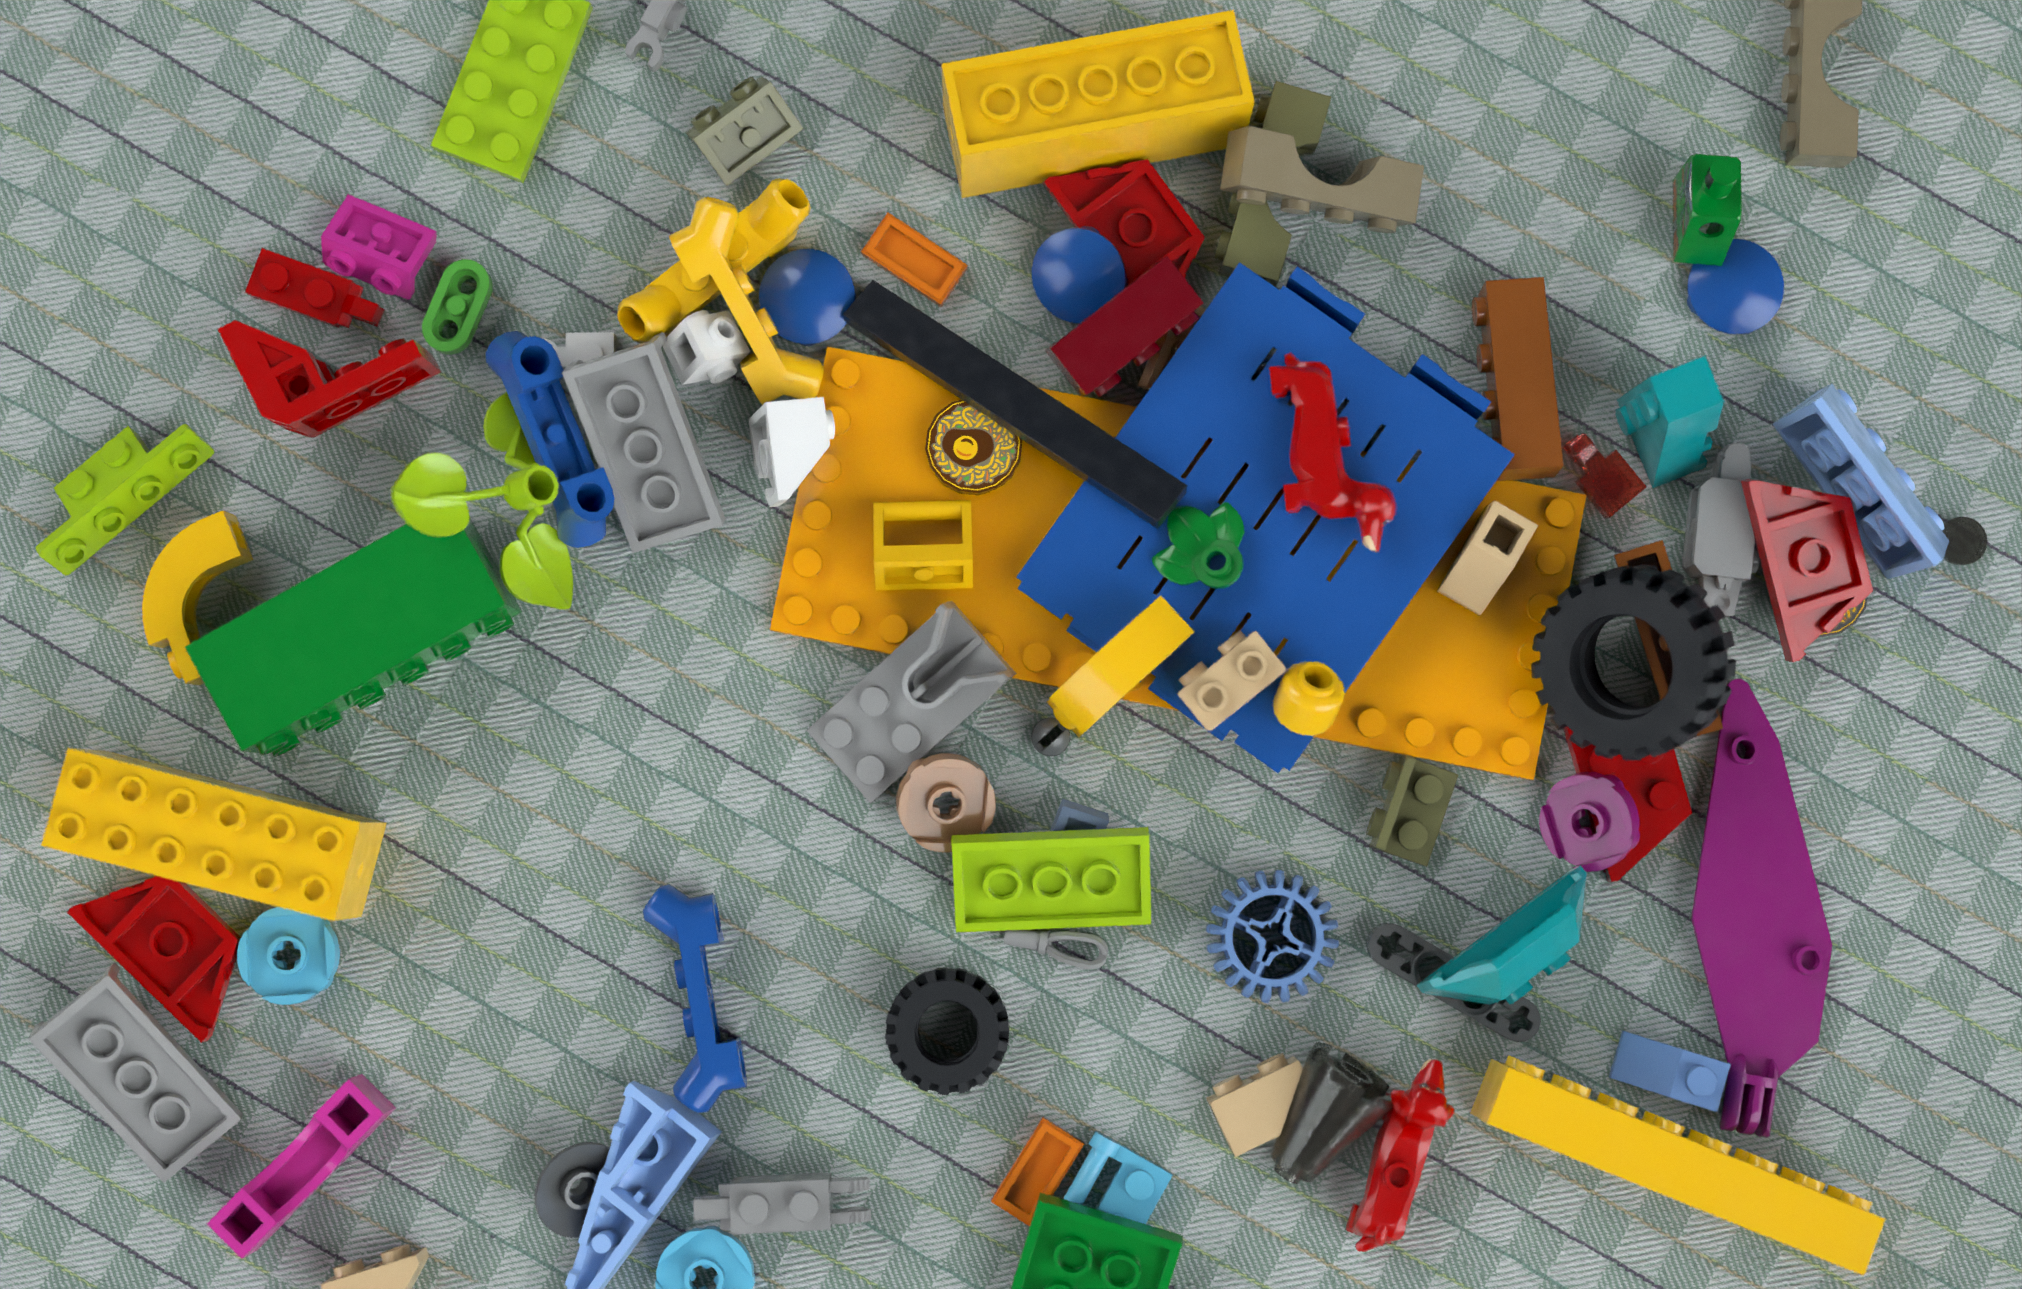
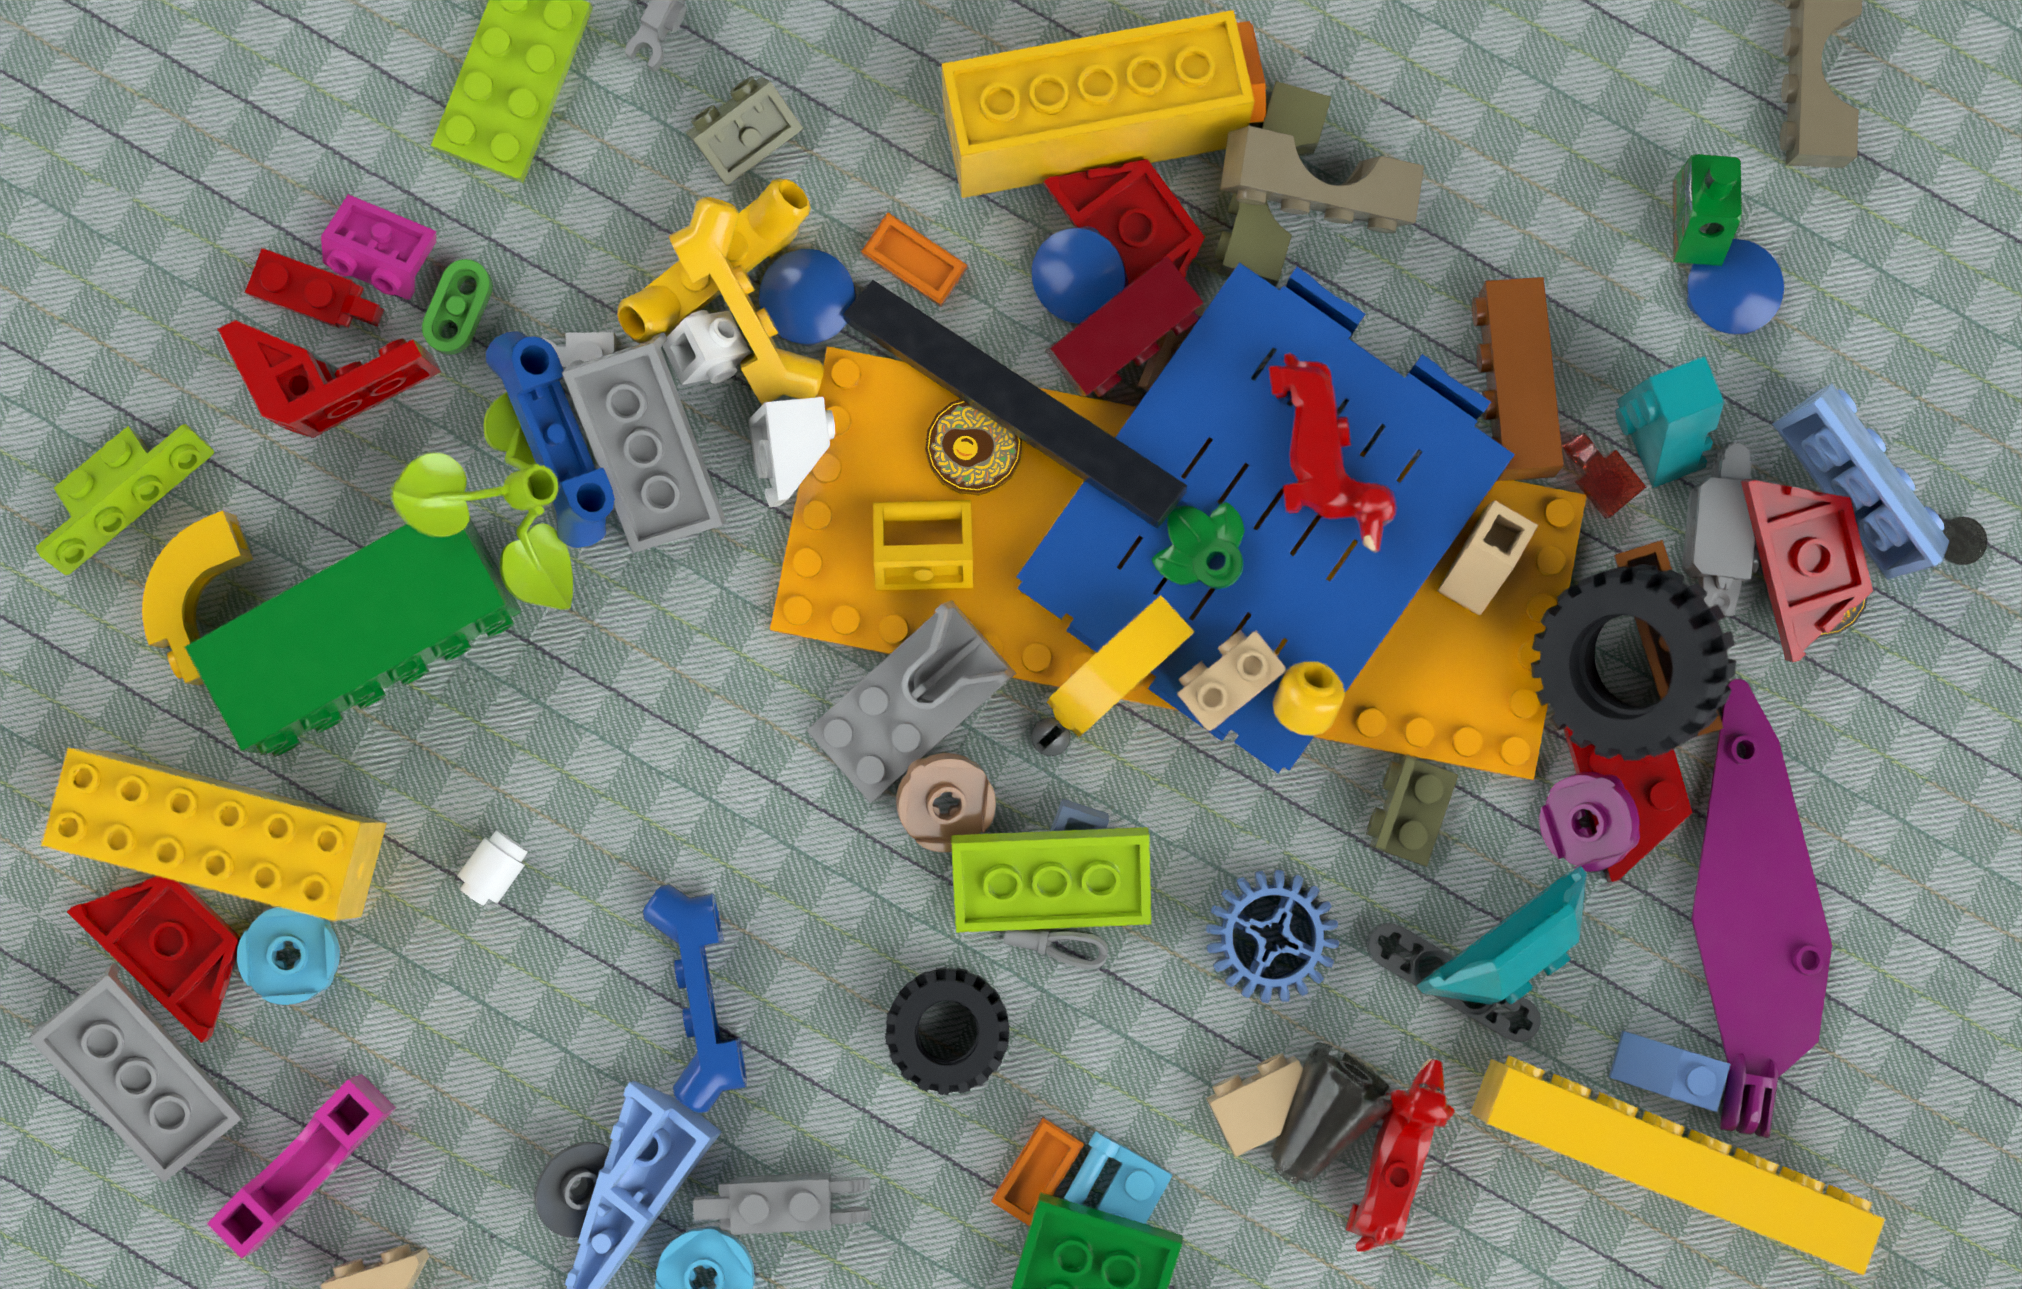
(492, 868): none -> white brick
(1254, 69): none -> orange tile

